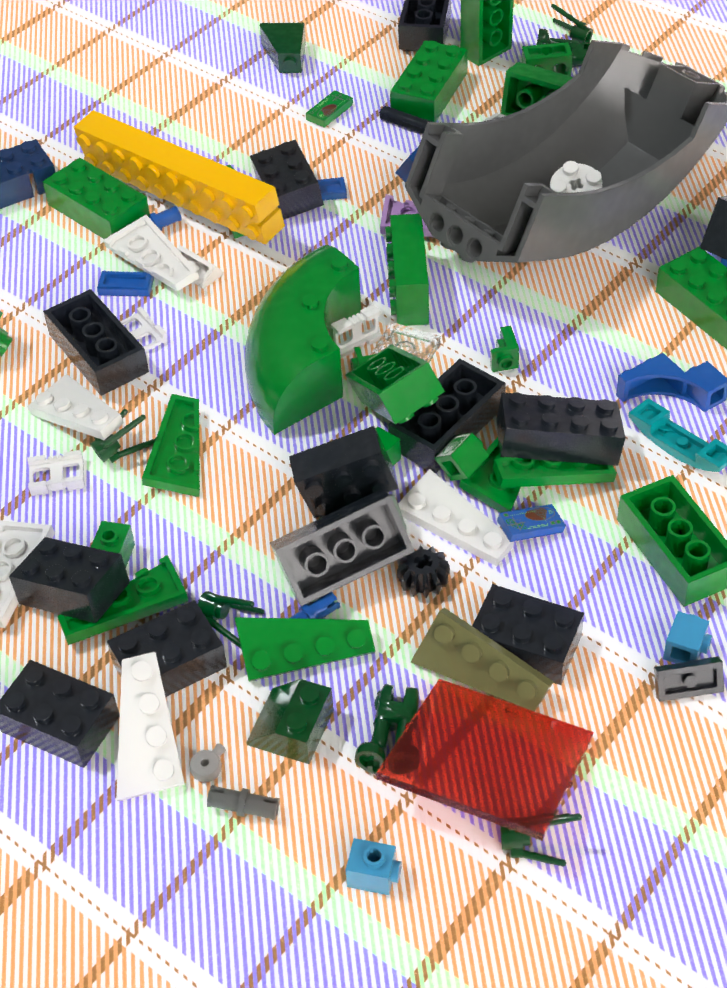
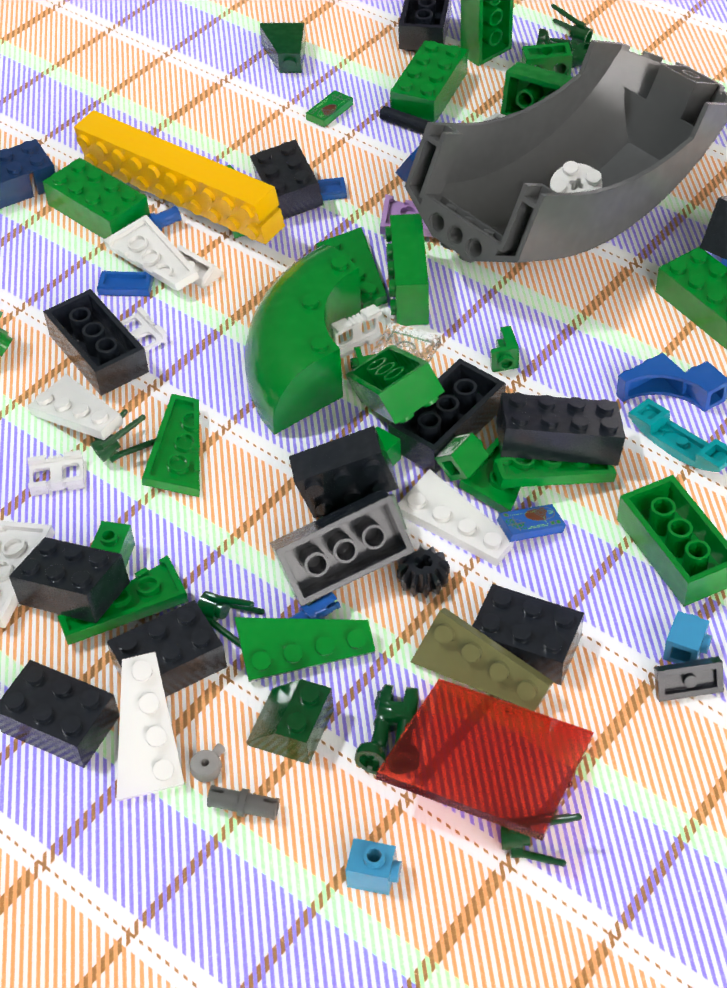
(355, 247): none -> green wing

